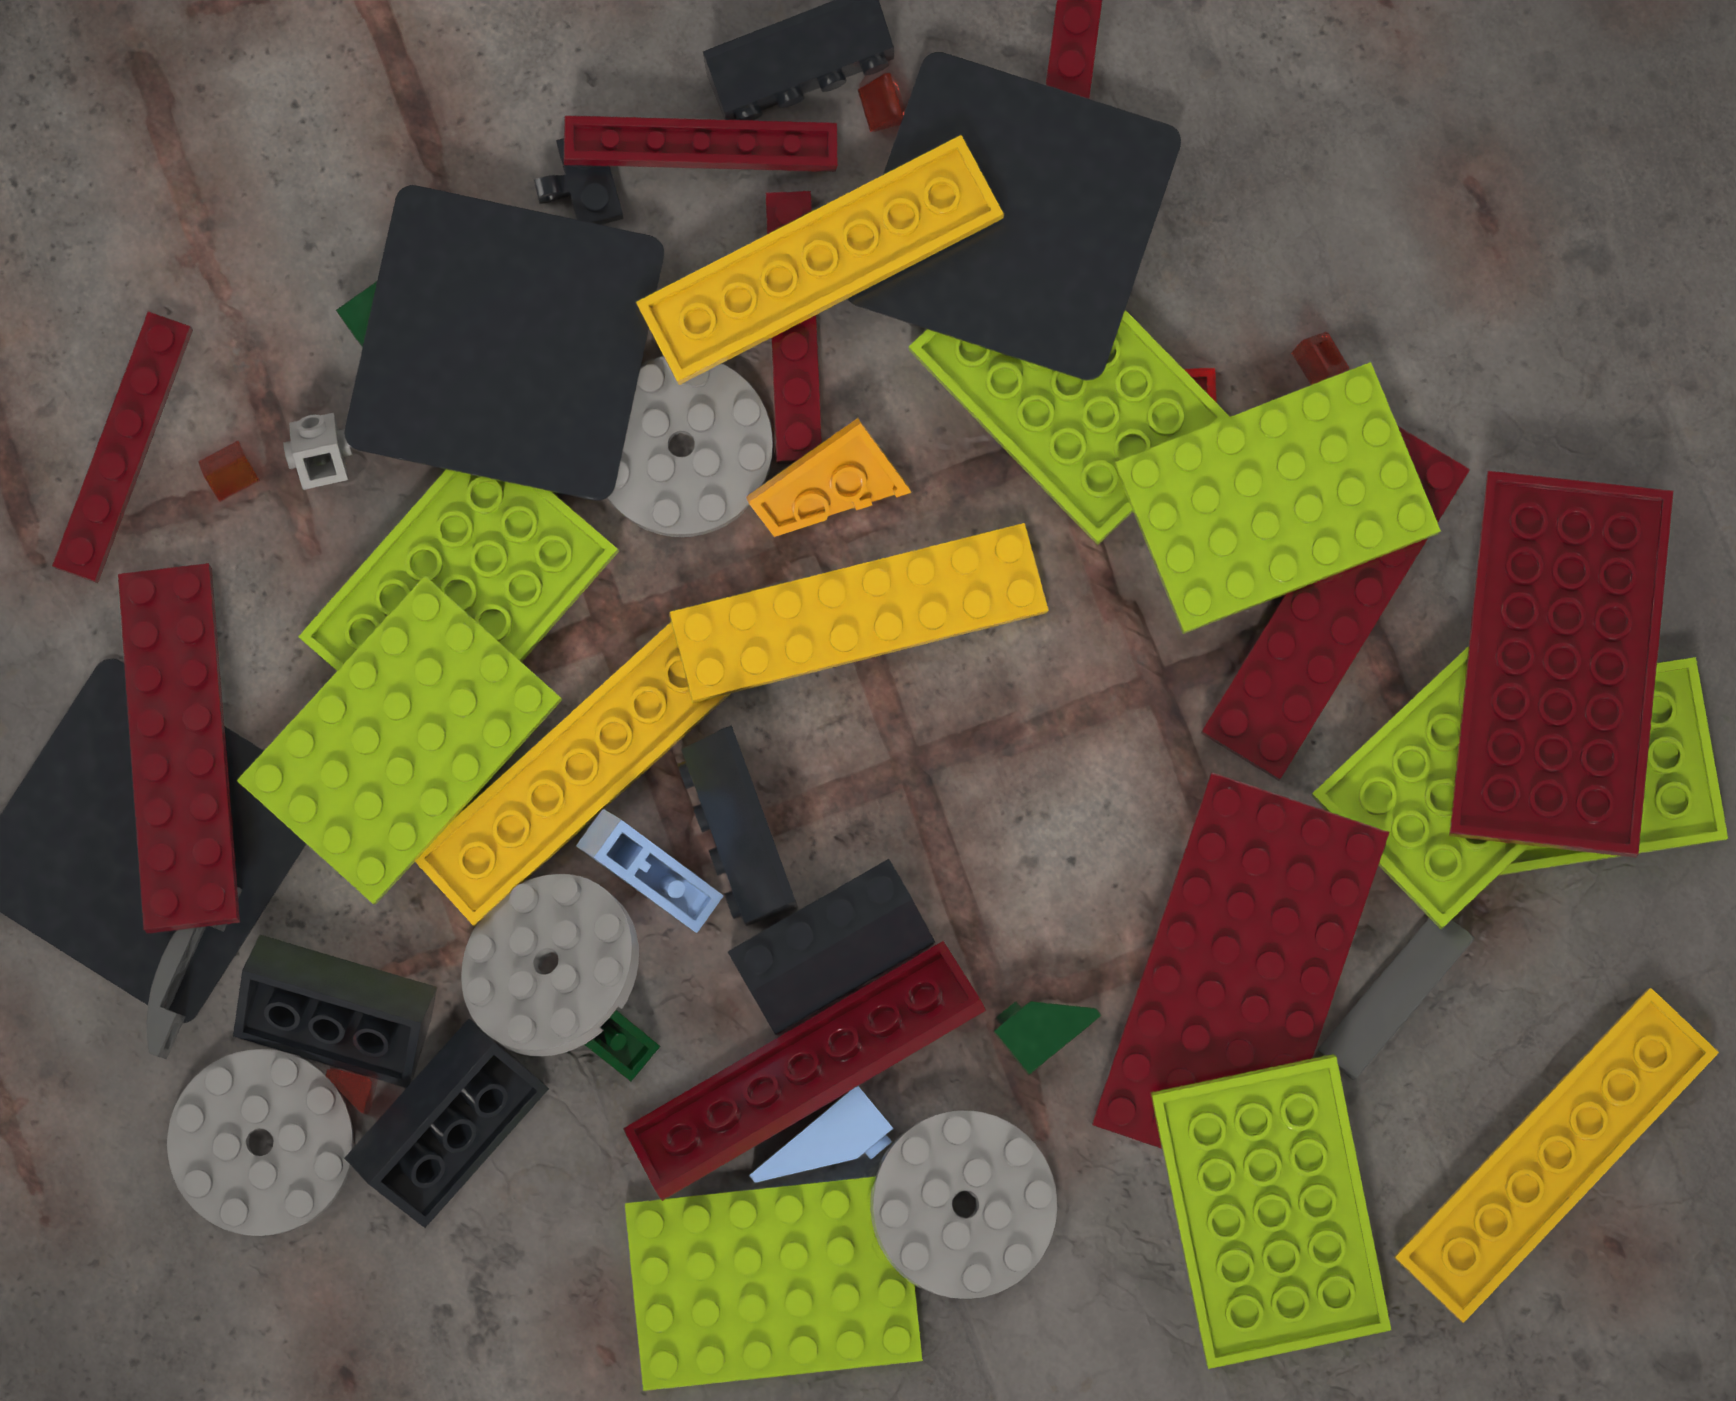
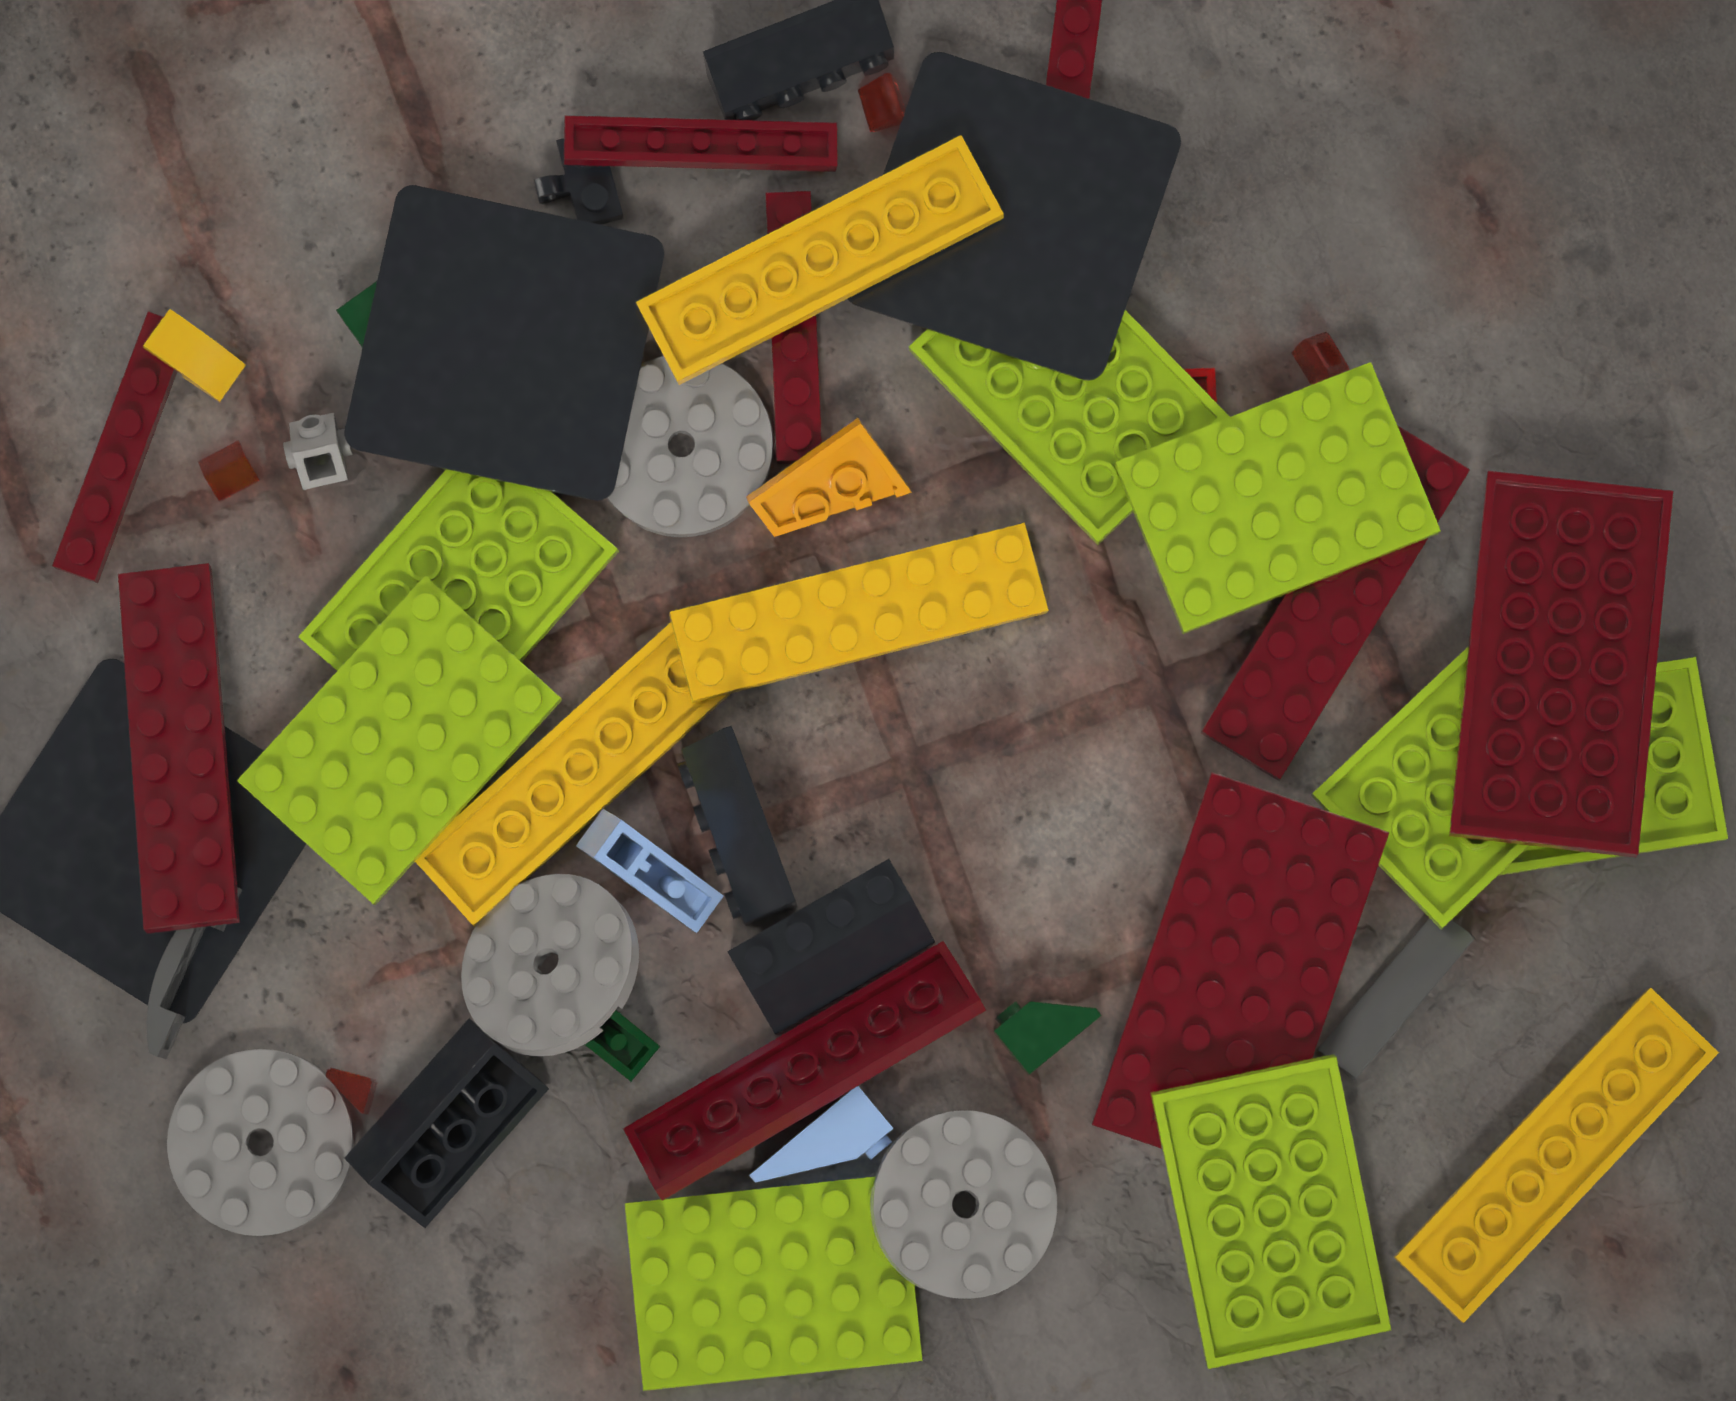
(194, 355): none -> yellow slope
(333, 1011): black slope -> none

